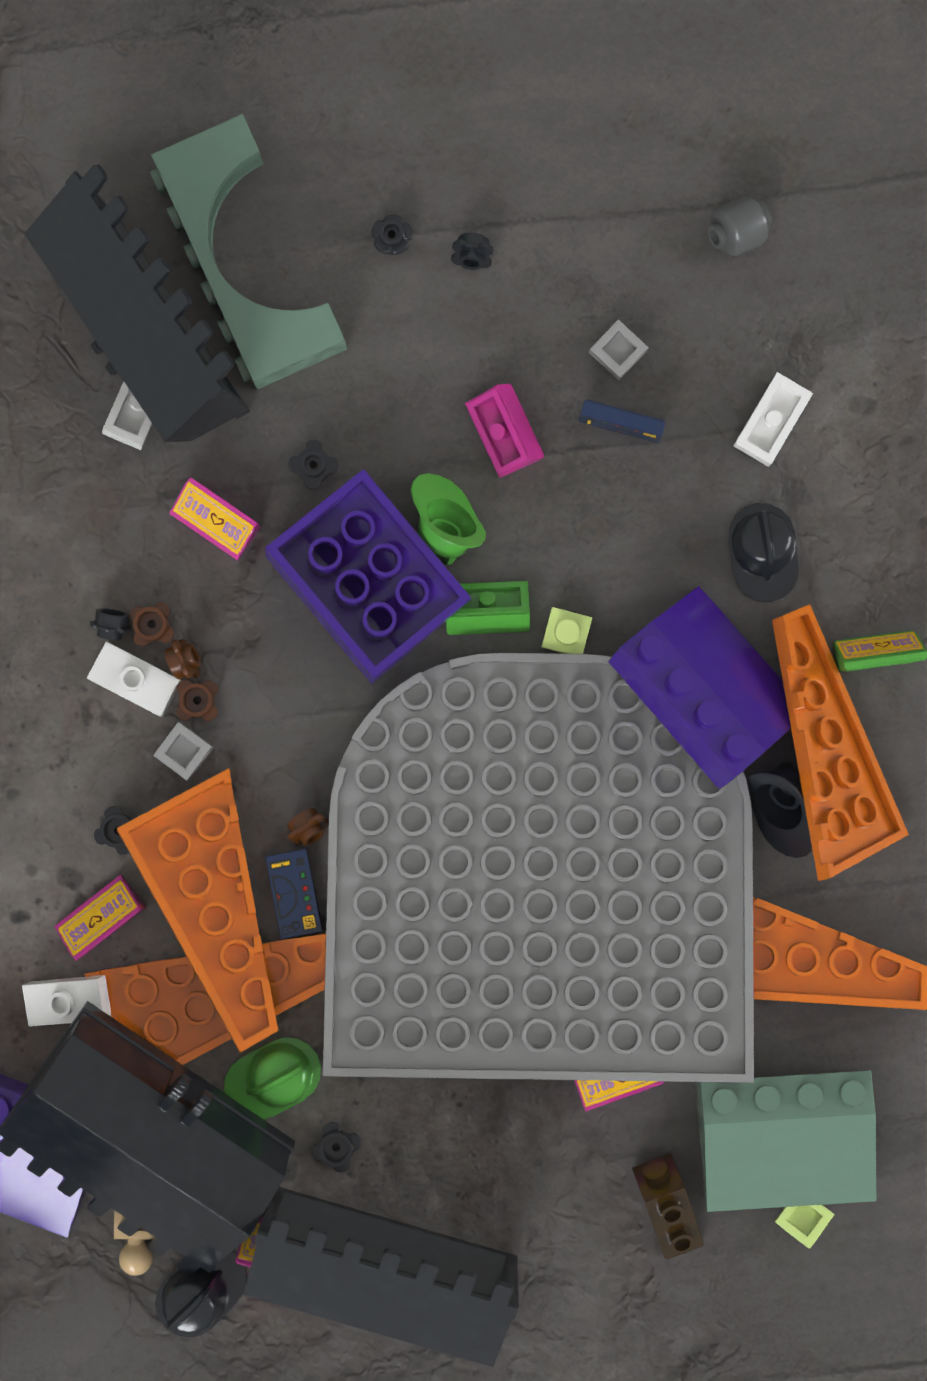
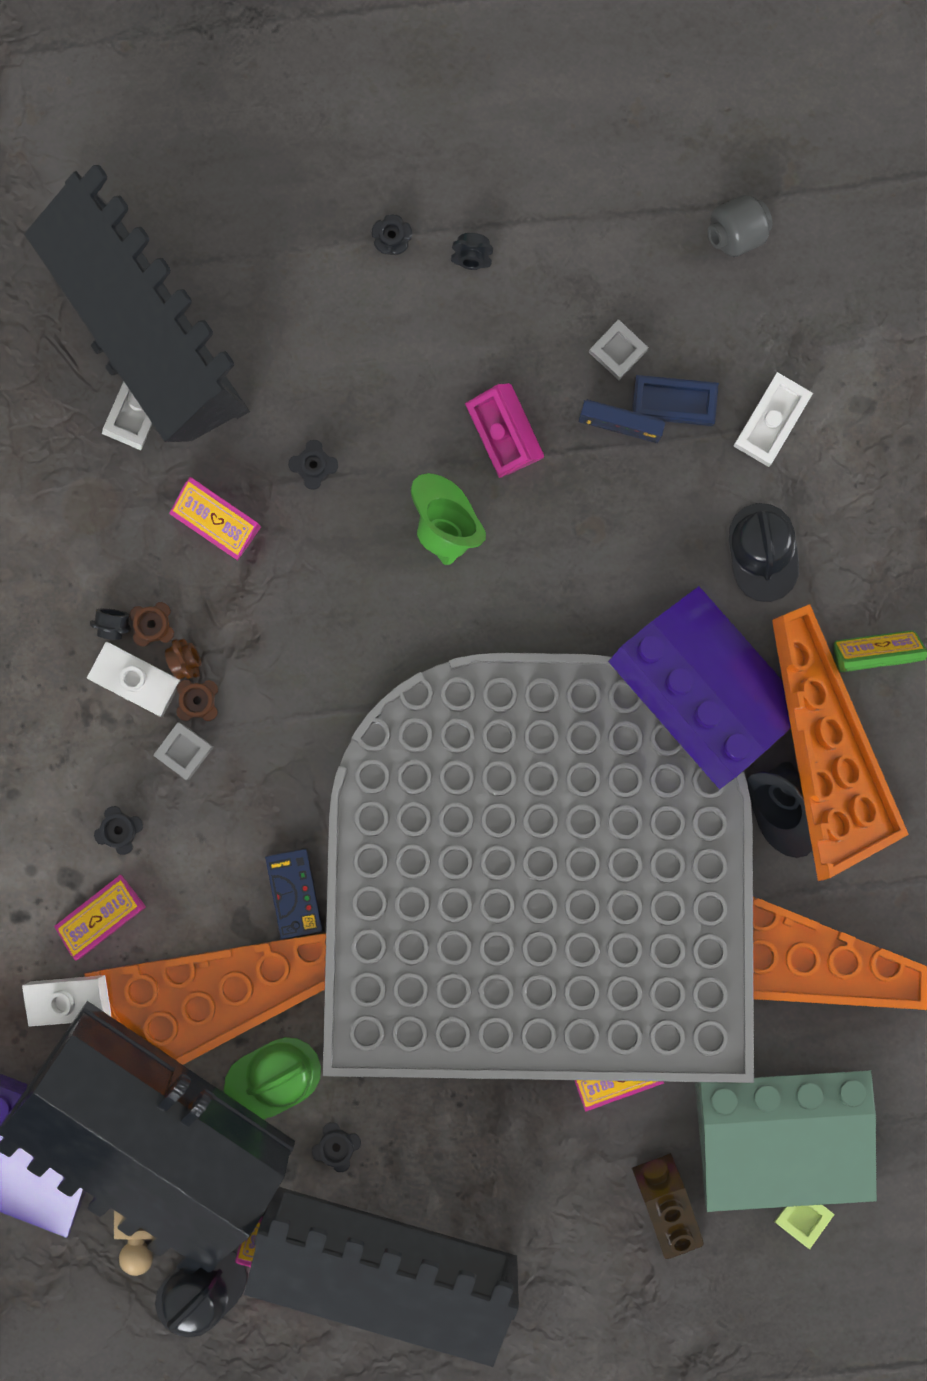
(198, 179): sand green arch -> none
(202, 883): orange wing -> none
(307, 827): reddish brown plate -> none
(366, 576): dark purple slope -> none
(492, 609): bright green slope -> none
(566, 632): yellowish green plate -> none
(676, 399): none -> dark blue tile

